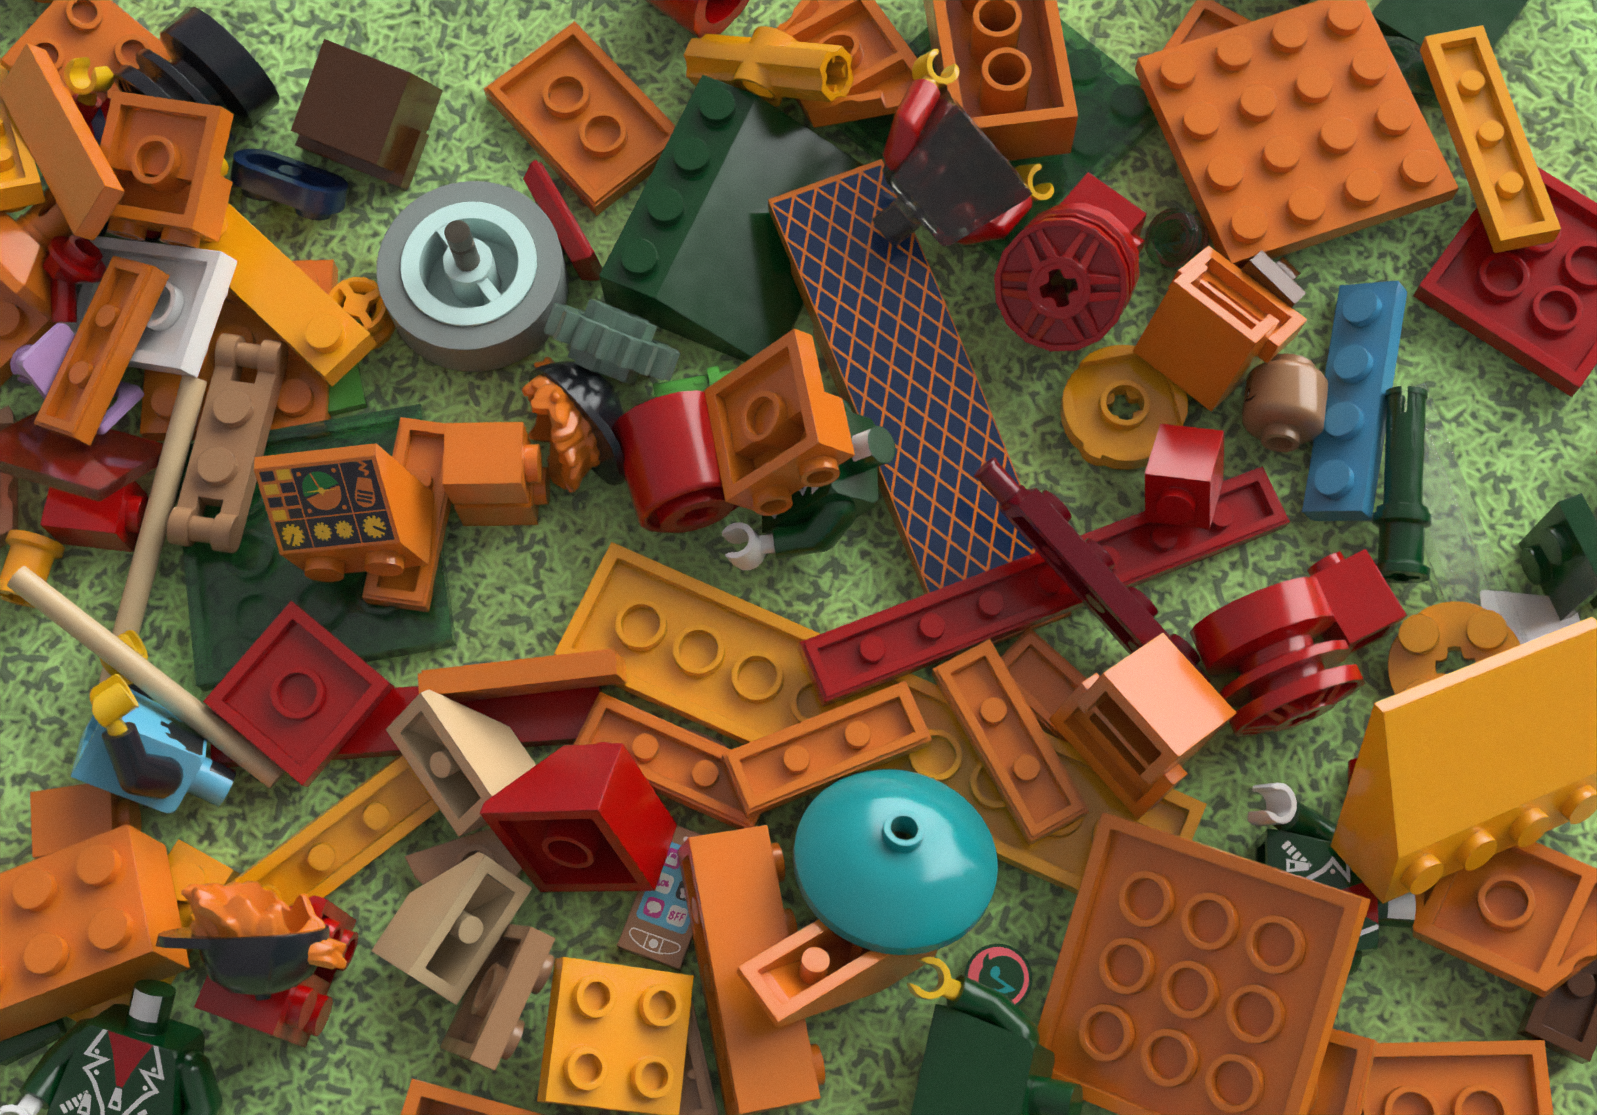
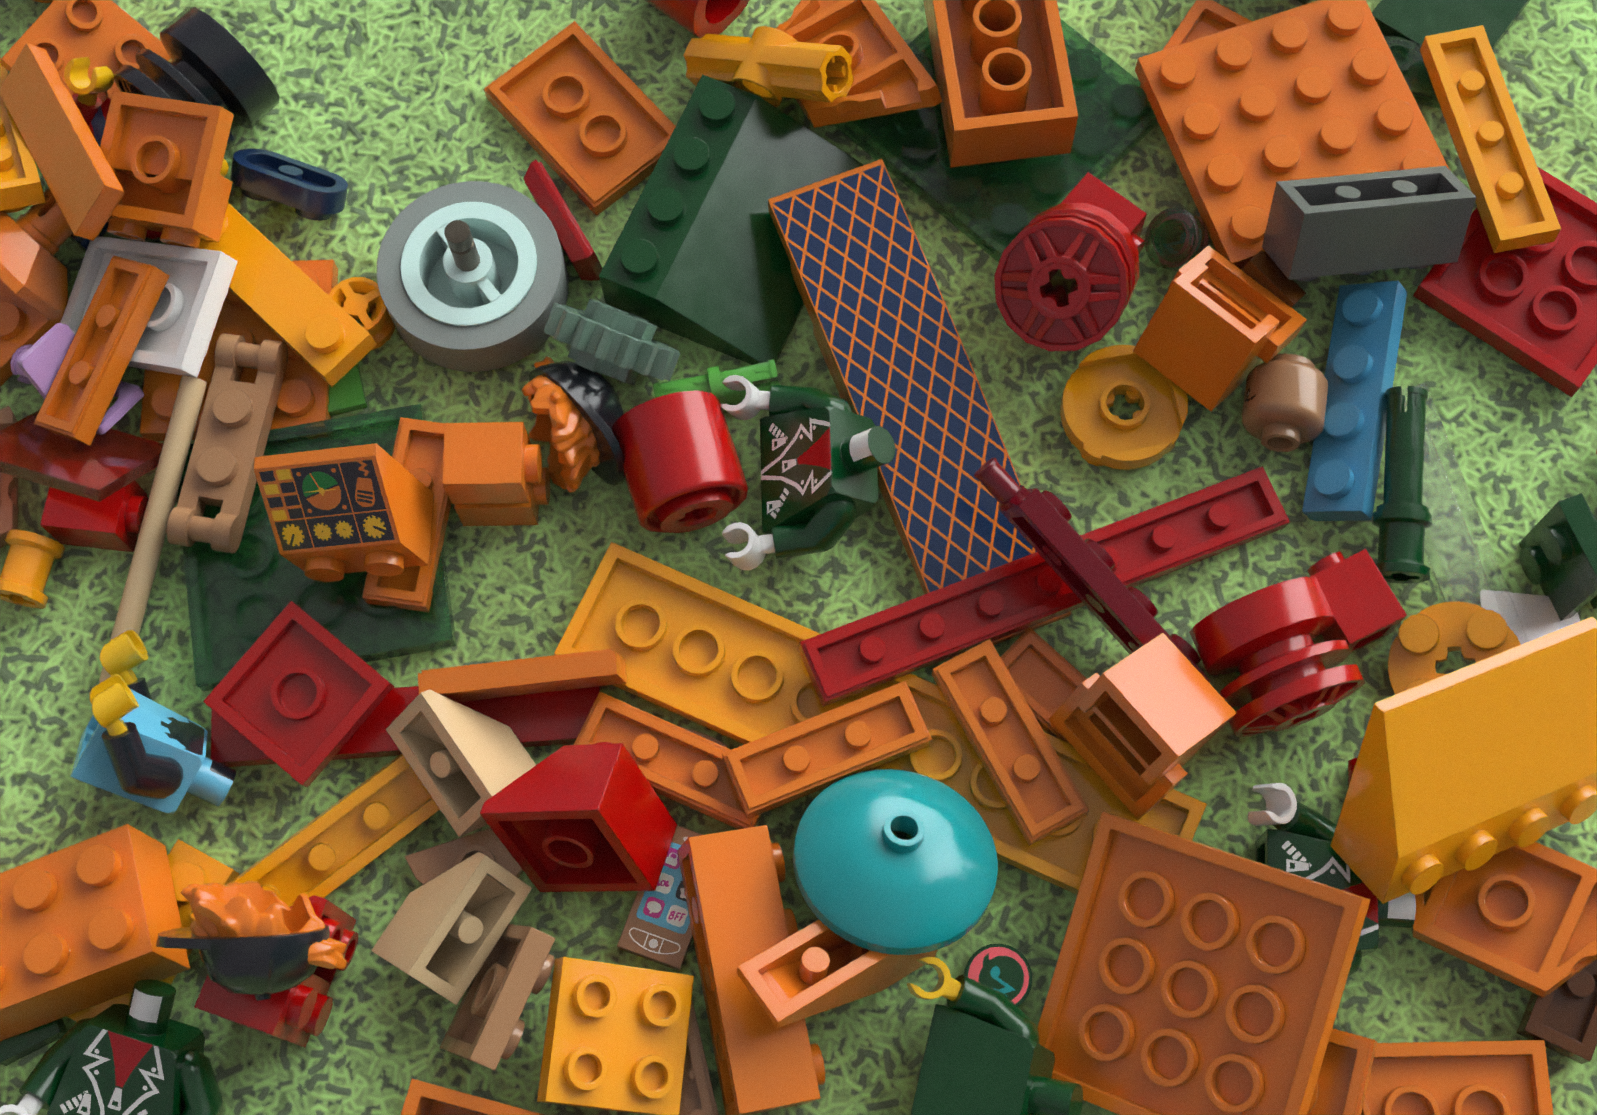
(71, 262): red plate -> none
(76, 814): orange brick -> none
(144, 675): tan piece -> none
(366, 114): reddish brown plate -> none
(777, 426): orange plate -> none
(949, 169): clear smoke torso -> none
(1184, 476): red brick -> none
(1367, 222): none -> dark grey brick

